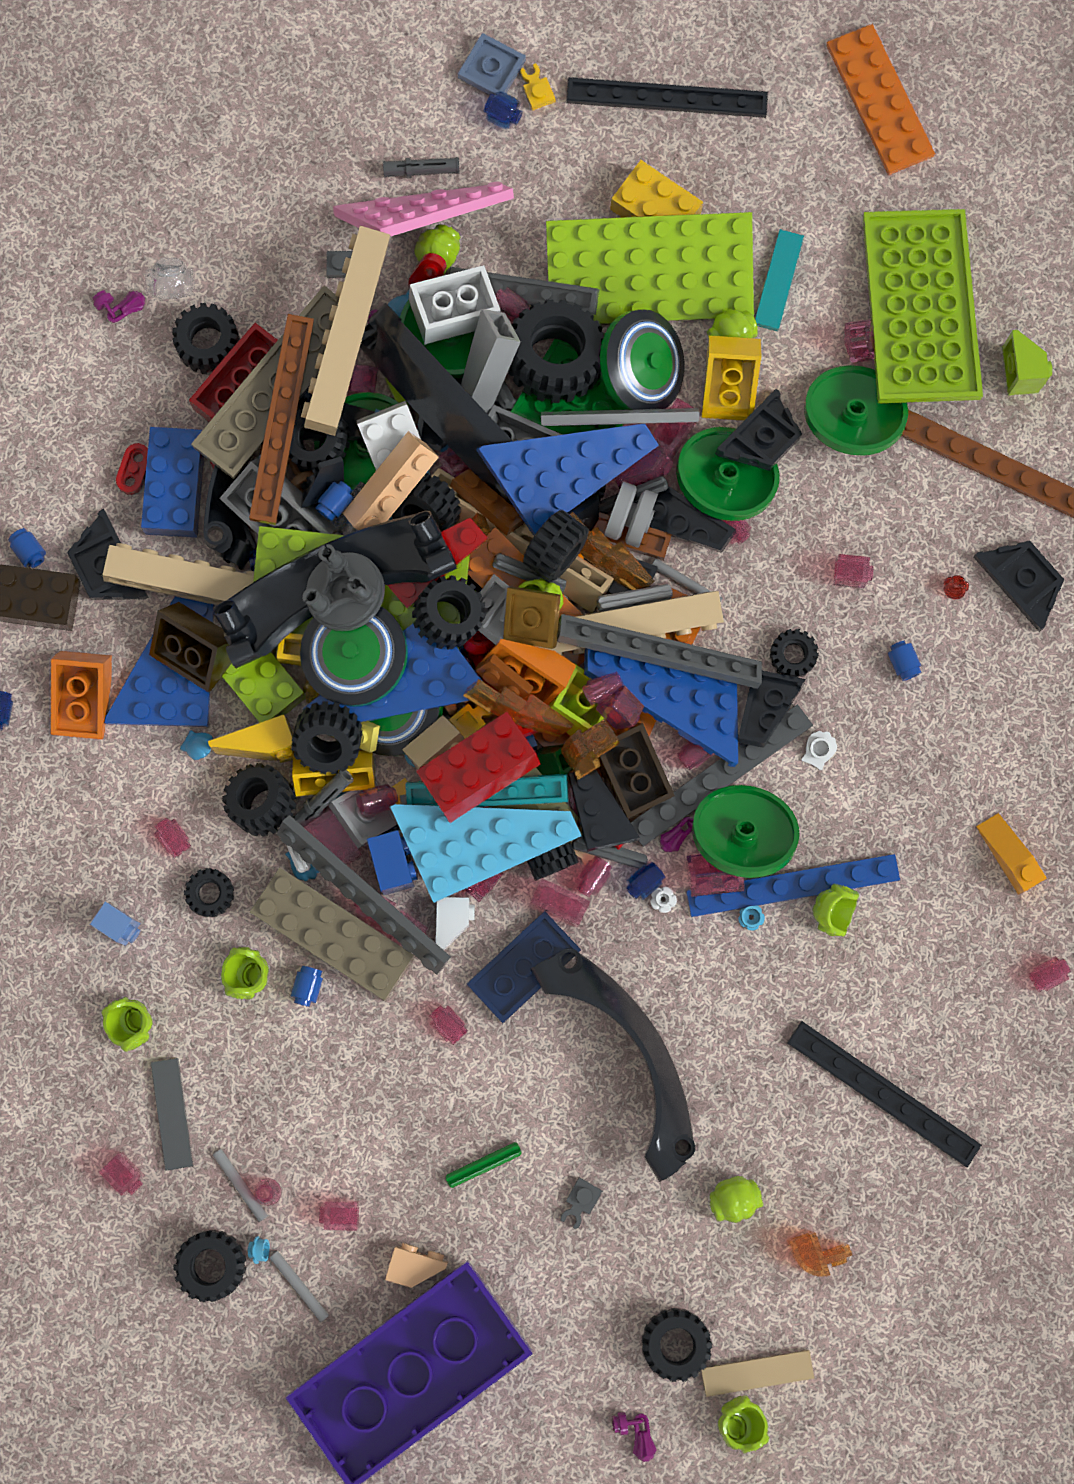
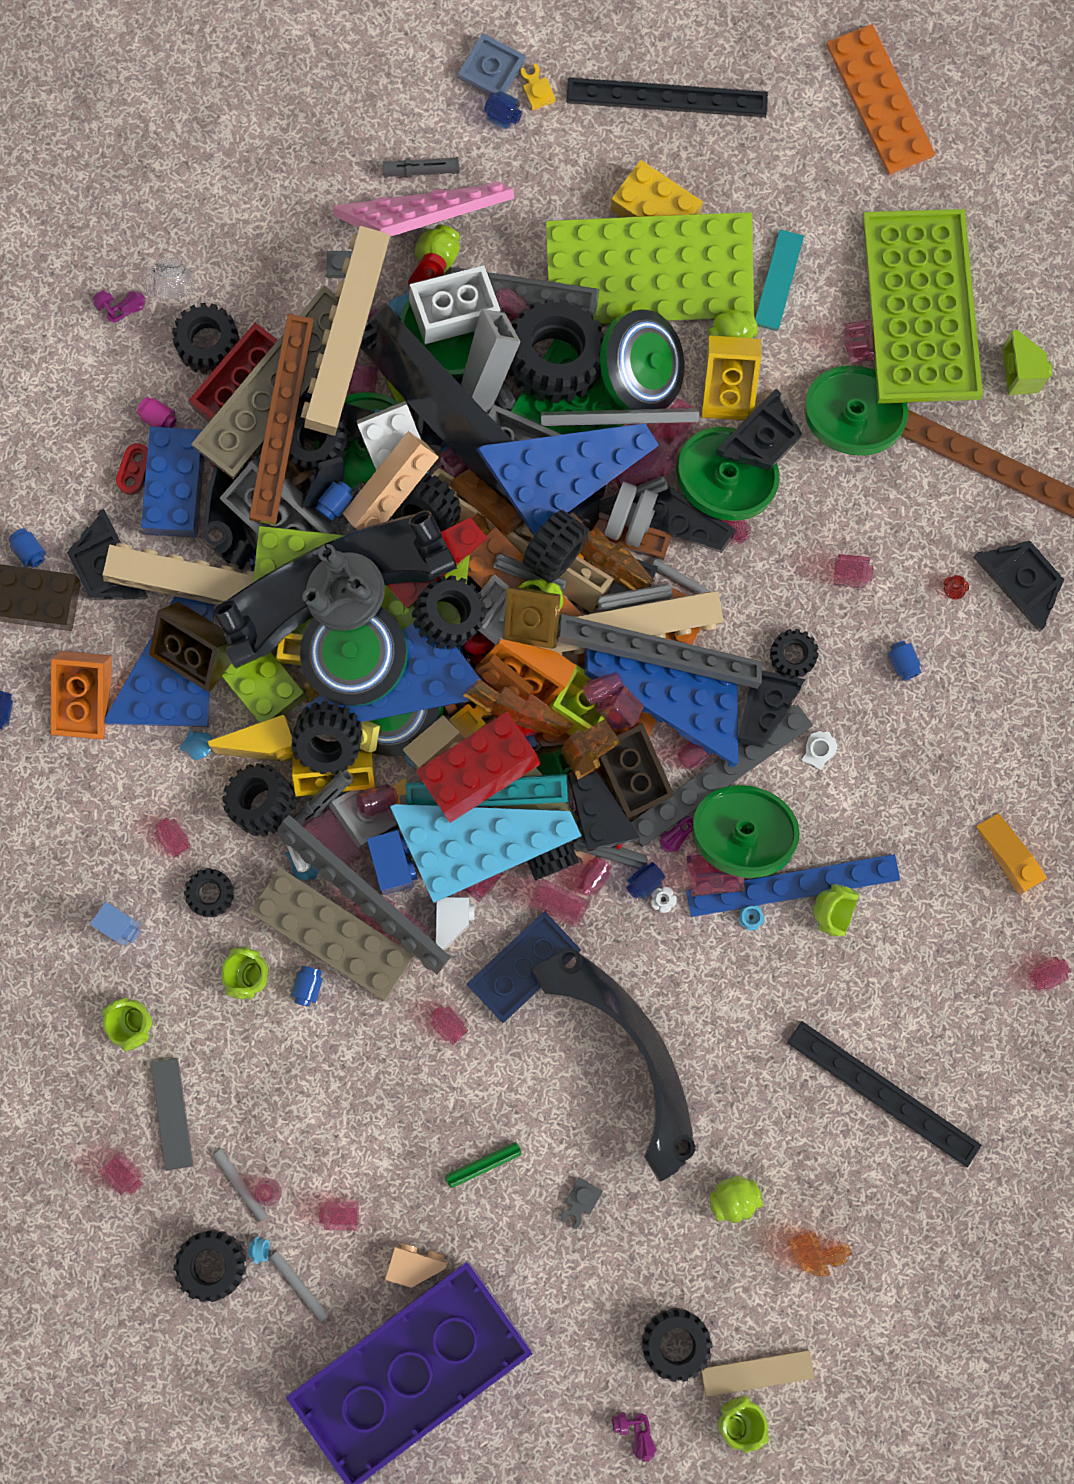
(156, 413): none -> dark pink brick

